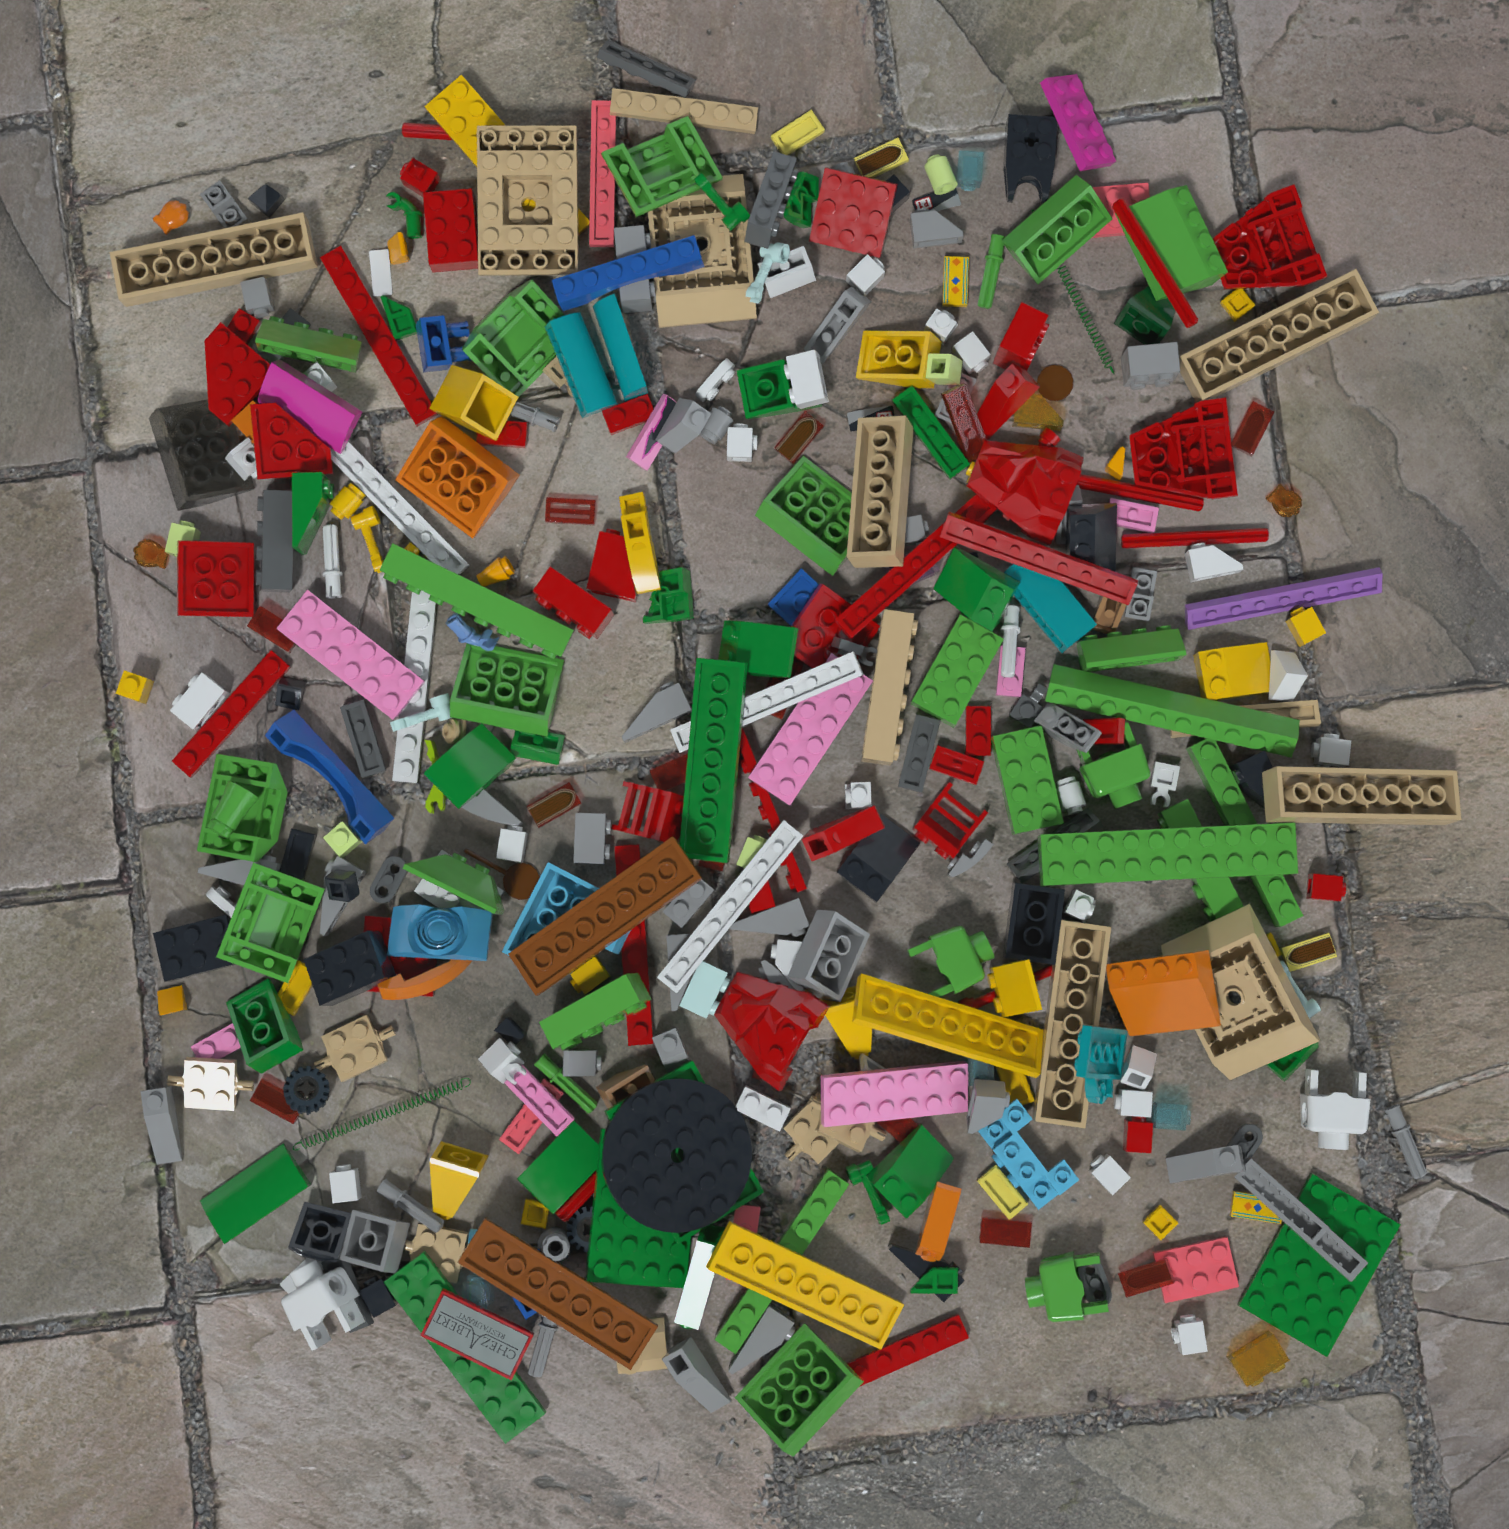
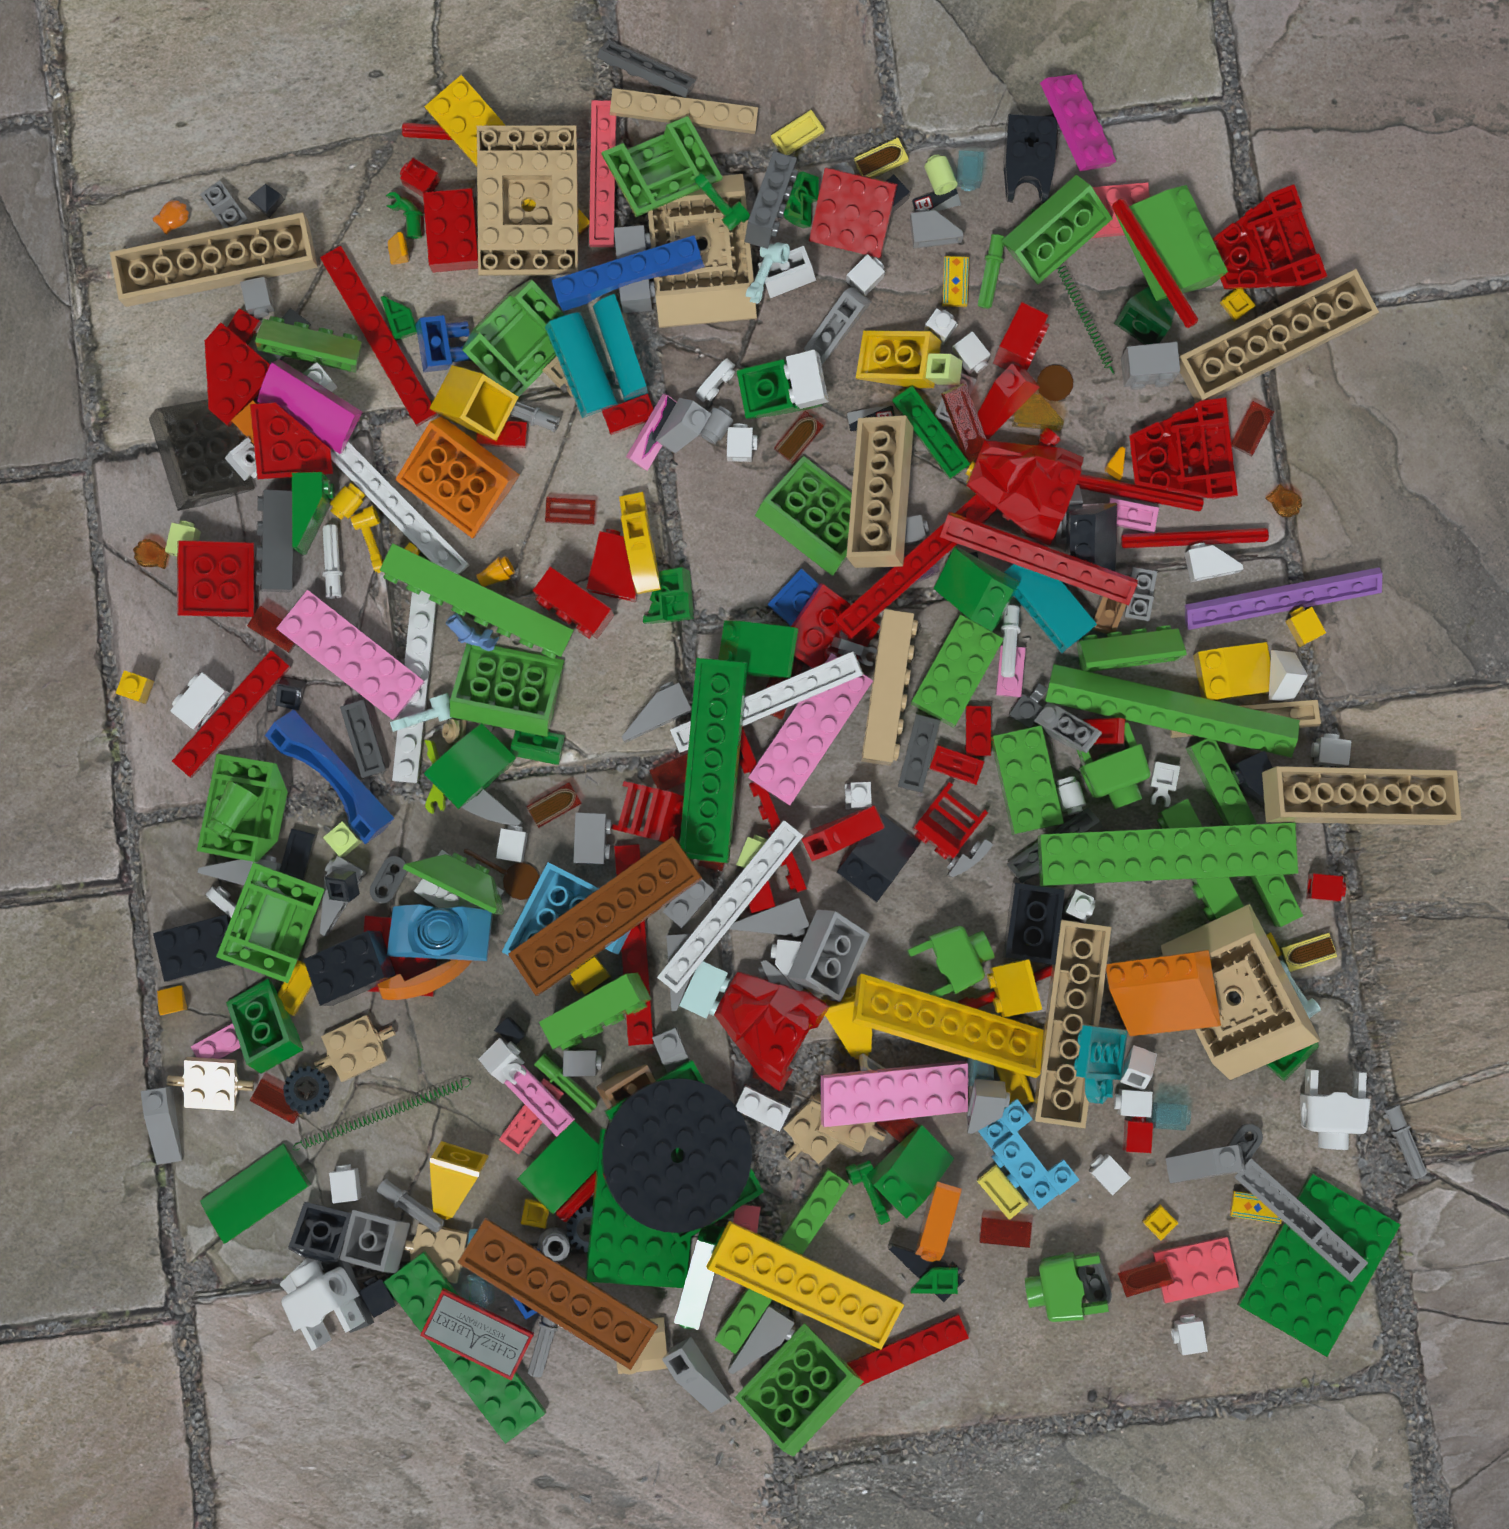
(380, 272): white sticker -> none
(1258, 1359): clear yellow brick -> none

